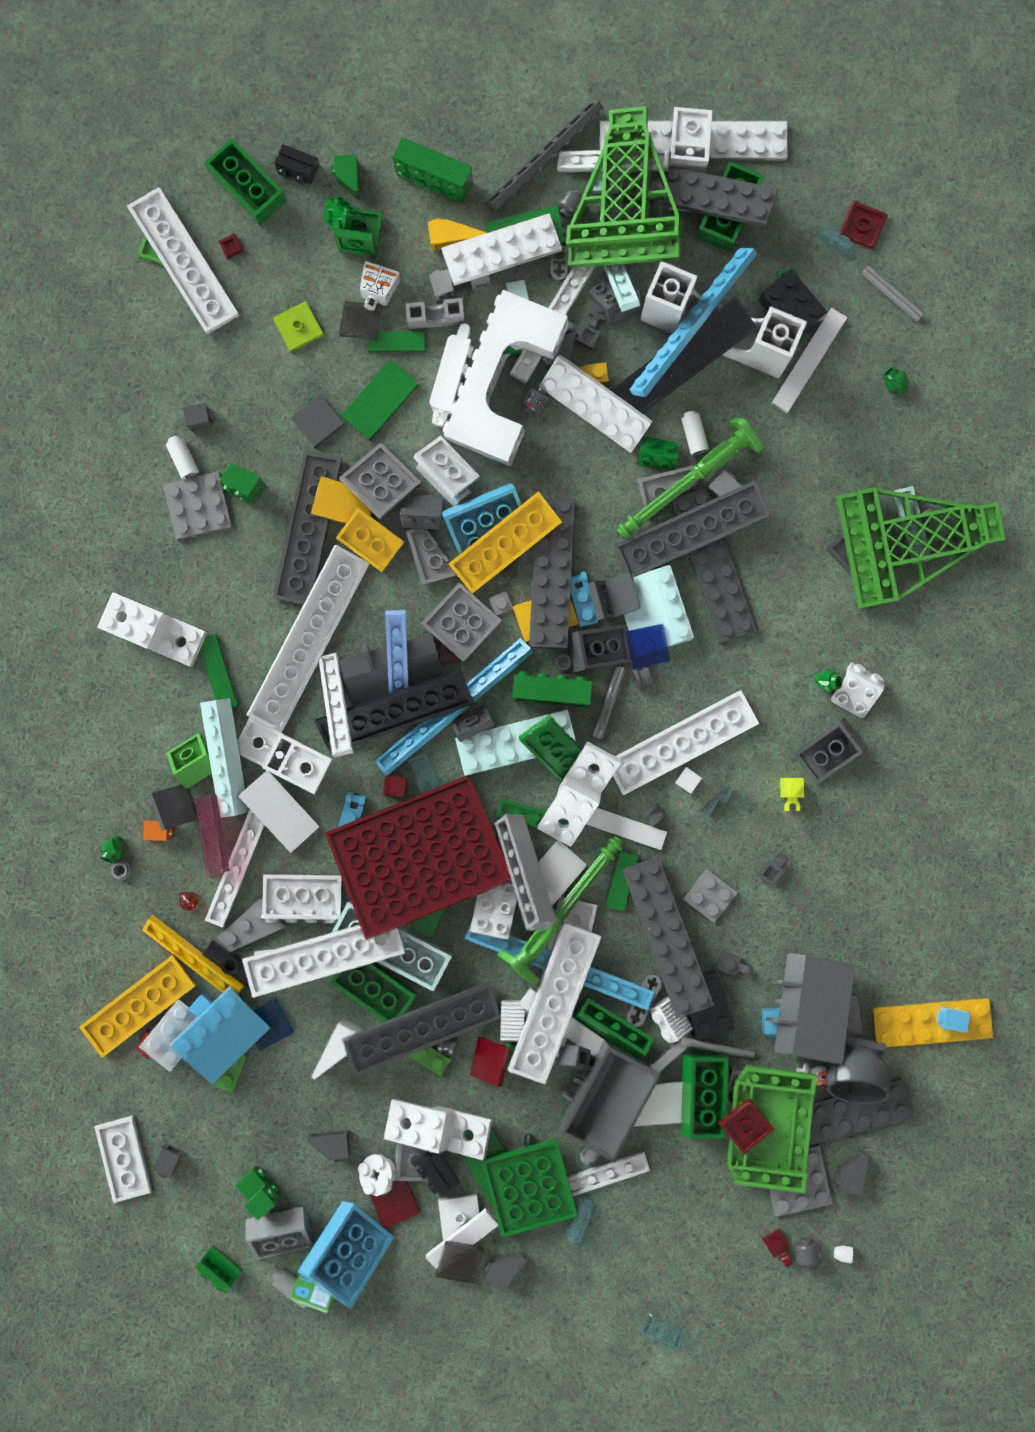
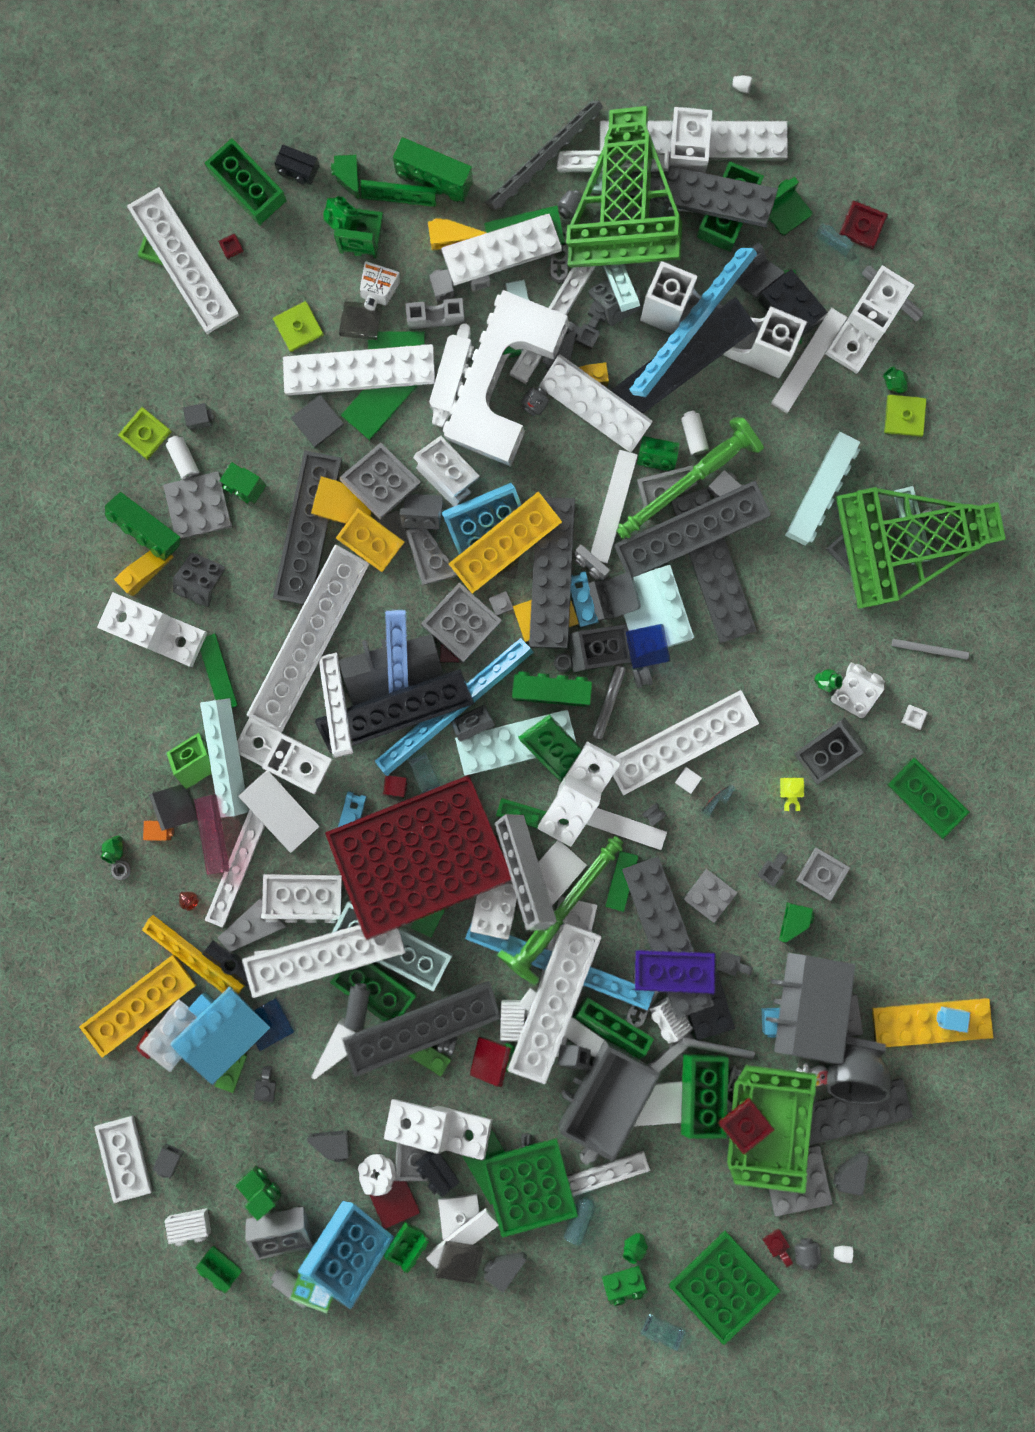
(140, 572): none -> yellow slope
(142, 526): none -> green brick
(144, 433): none -> lime tile
(188, 1227): none -> white brick
(197, 579): none -> dark grey bracket
(265, 1087): none -> dark grey plate
(357, 1007): none -> dark grey brick
(359, 370): none -> white plate
(398, 193): none -> green tile
(407, 1247): none -> green bracket
(585, 558): none -> light grey plate
(613, 505): none -> white tile
(624, 1285): none -> green bracket
(635, 1248): none -> green rock
(675, 972): none -> dark purple tile
(724, 1287): none -> green plate
(742, 83): none -> white hose
(759, 273): none -> dark grey bracket
(789, 207): none -> green bracket
(795, 921): none -> green slope
(822, 489): none -> light aqua brick
(823, 874): none -> light grey plate
(869, 319): none -> white bracket
(905, 415): none -> lime plate
(914, 717): none -> white tile
(928, 798): none -> green tile
(930, 649): none -> light grey bar

